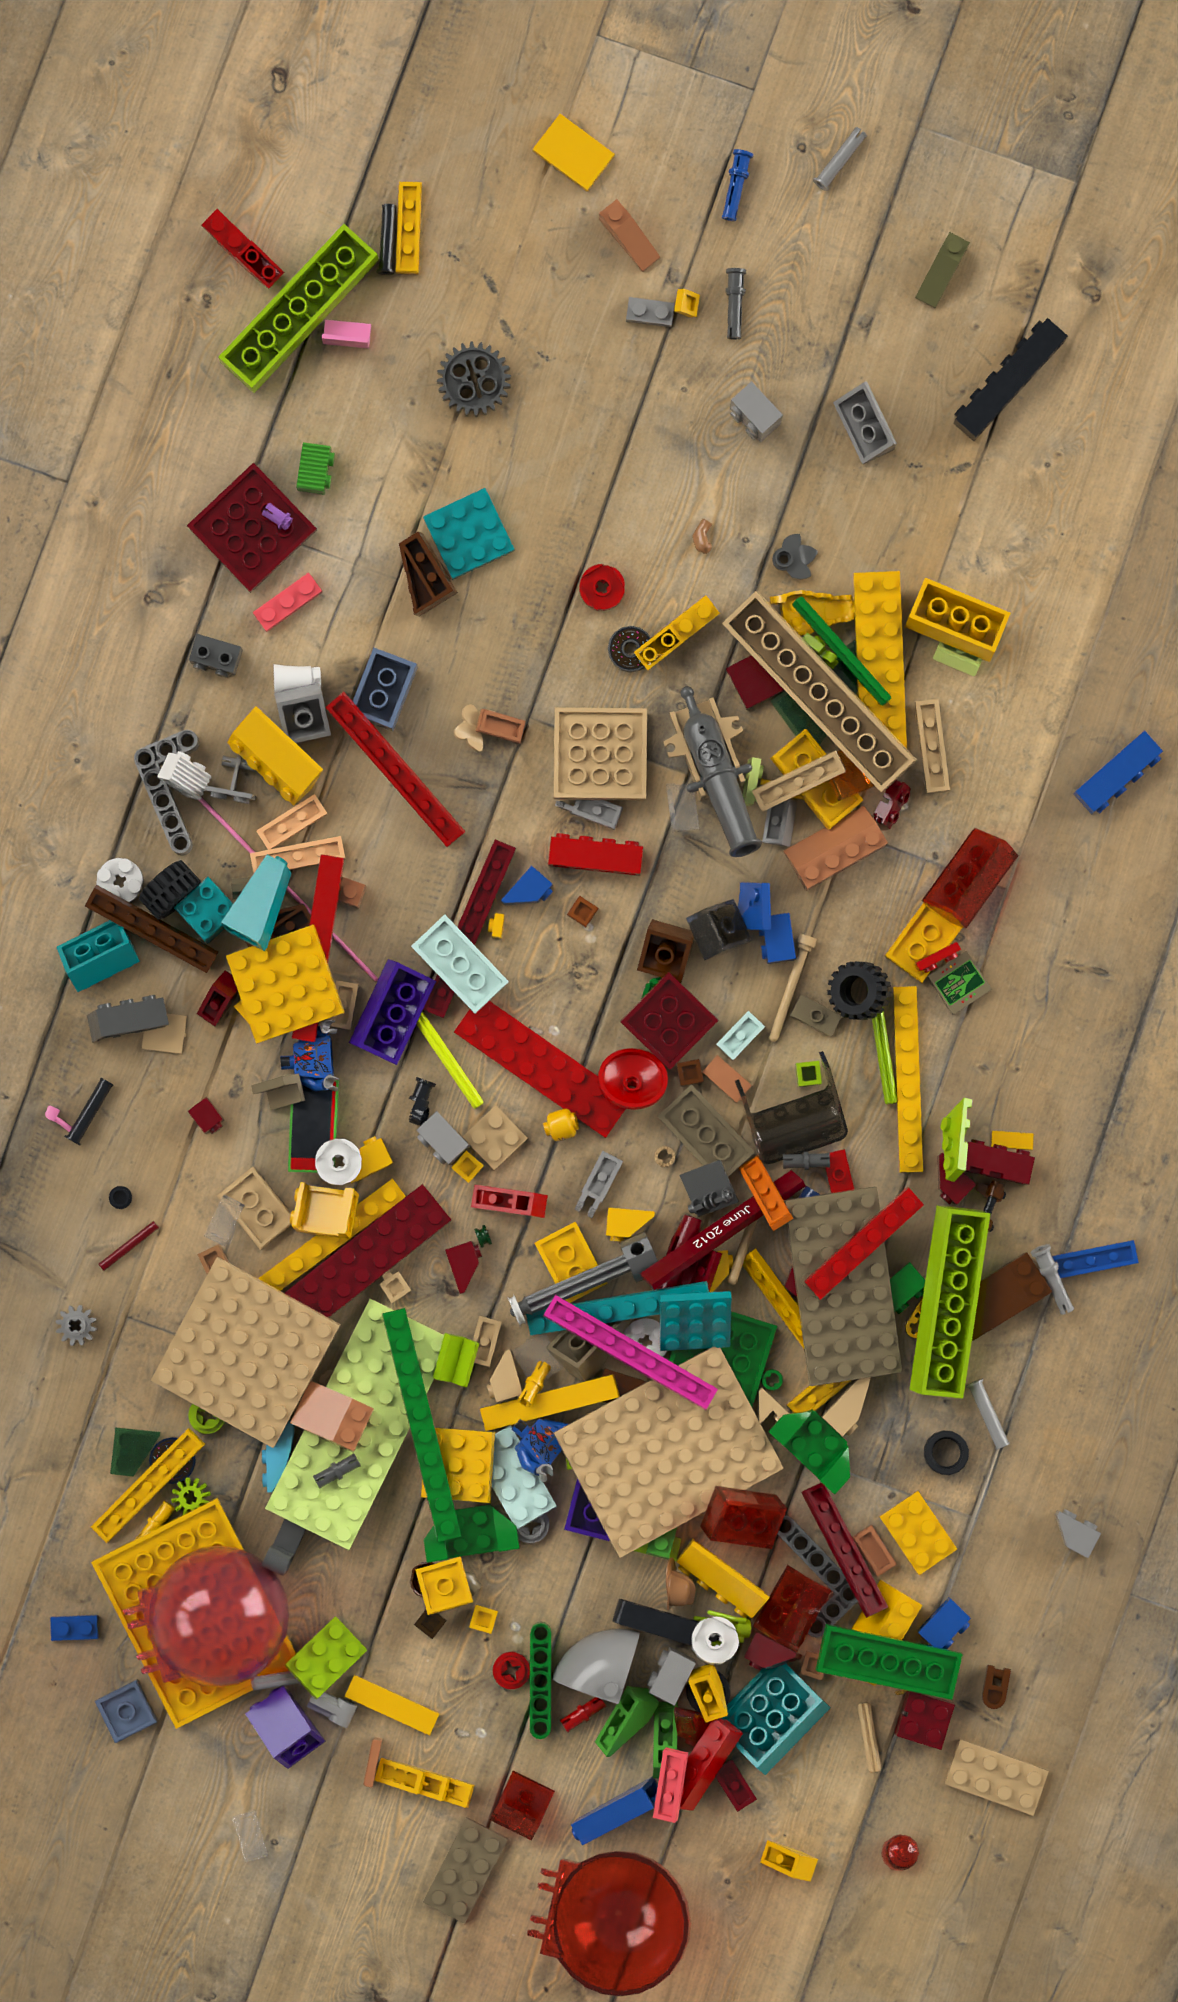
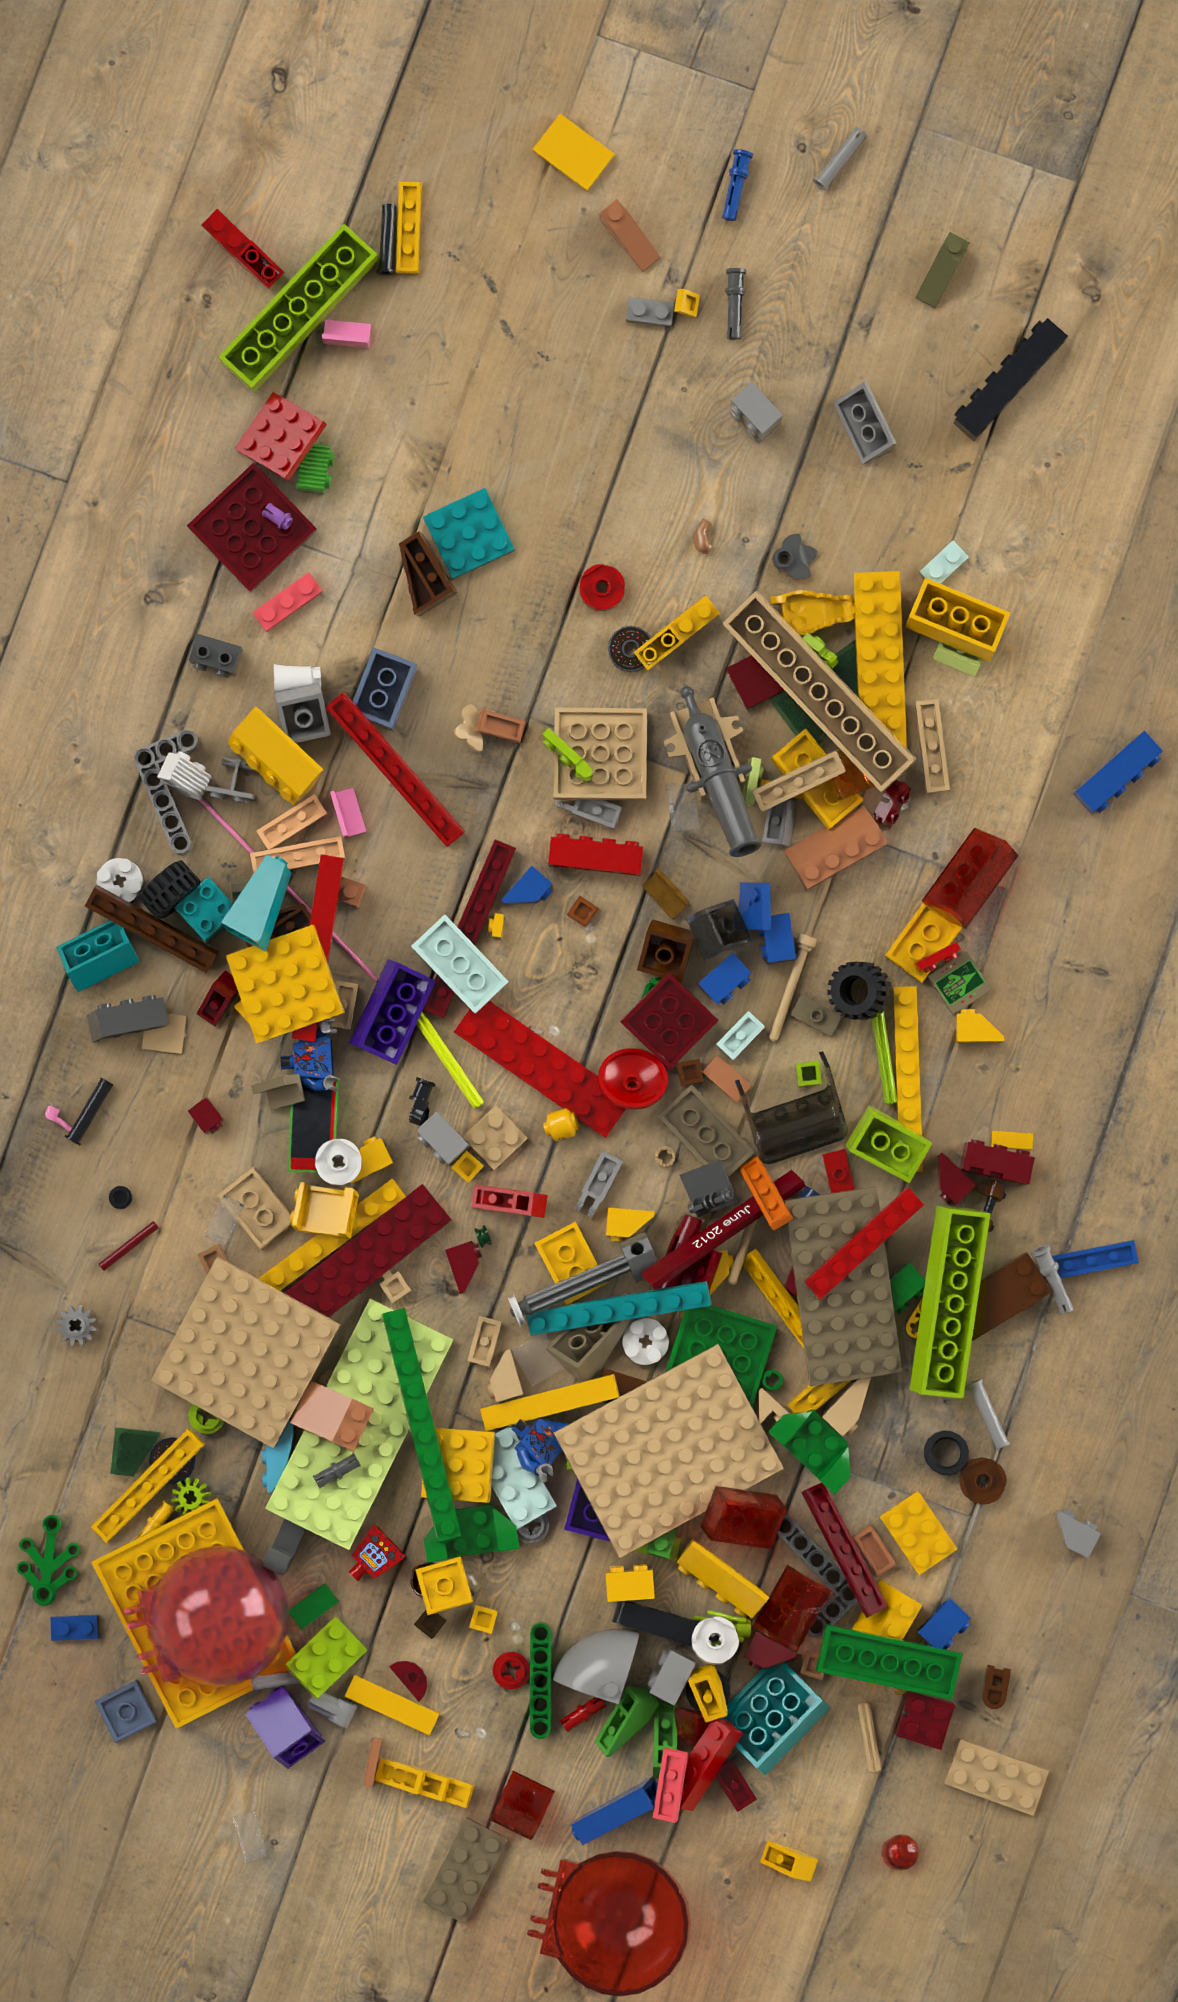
(47, 1564): none -> green plant
(280, 436): none -> plate
(313, 1606): none -> green tile
(348, 813): none -> bright pink panel
(375, 1554): none -> torso
(412, 1677): none -> dark red plate
(456, 1359): lime panel -> none
(492, 373): dark grey gear -> none
(534, 1383): yellow pin -> none
(568, 755): none -> lime hinge
(629, 1583): none -> yellow brick
(630, 1352): dark pink plate -> none
(666, 894): none -> pearl gold panel
(678, 1586): medium nougat piece -> none
(695, 1320): teal plate -> none
(724, 979): none -> blue brick
(806, 1160): dark grey pin -> none
(841, 651): green axle -> none
(888, 1144): none -> lime slope
(944, 563): none -> light aqua plate
(955, 1148): lime wing -> none
(975, 1028): none -> yellow slope
(995, 1485): none -> reddish brown plate

